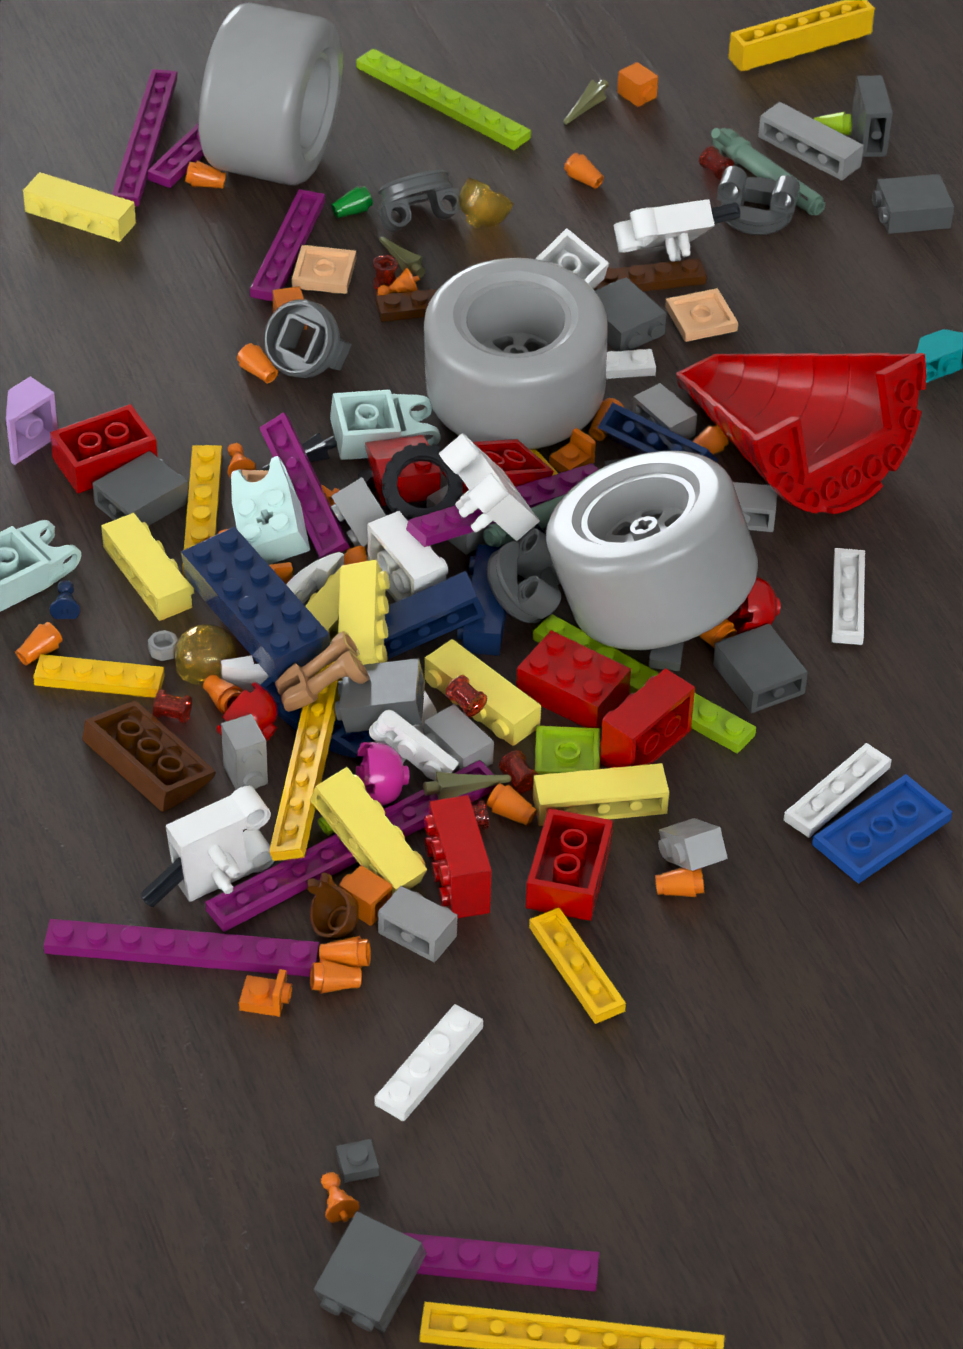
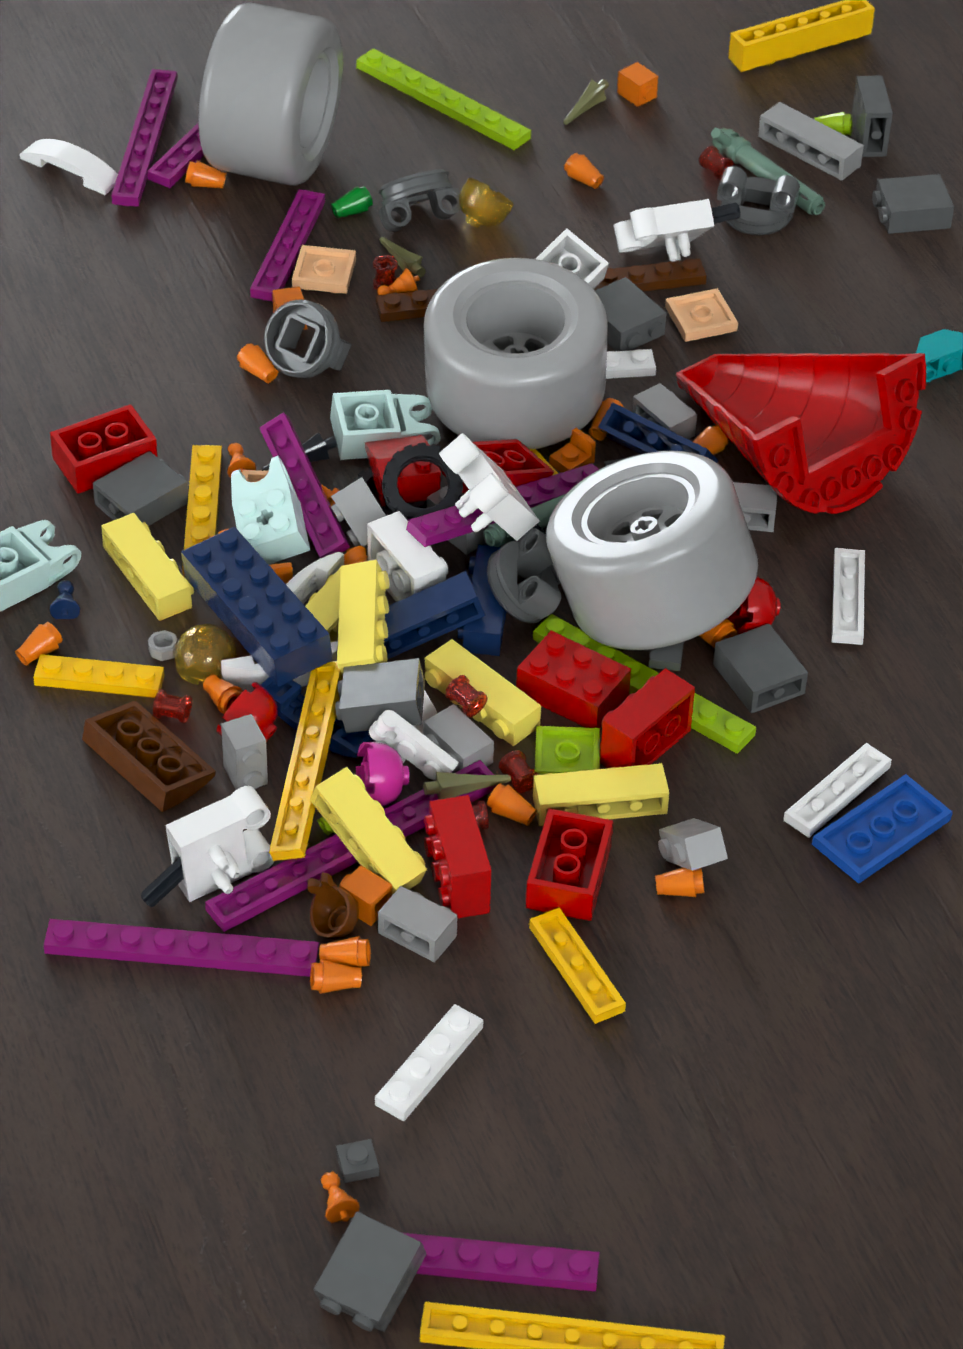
(29, 418): lavender slope -> none
(79, 206): light yellow brick -> none
(95, 172): none -> white slope
(265, 994): orange bracket -> none
(300, 685): medium nougat piece -> none

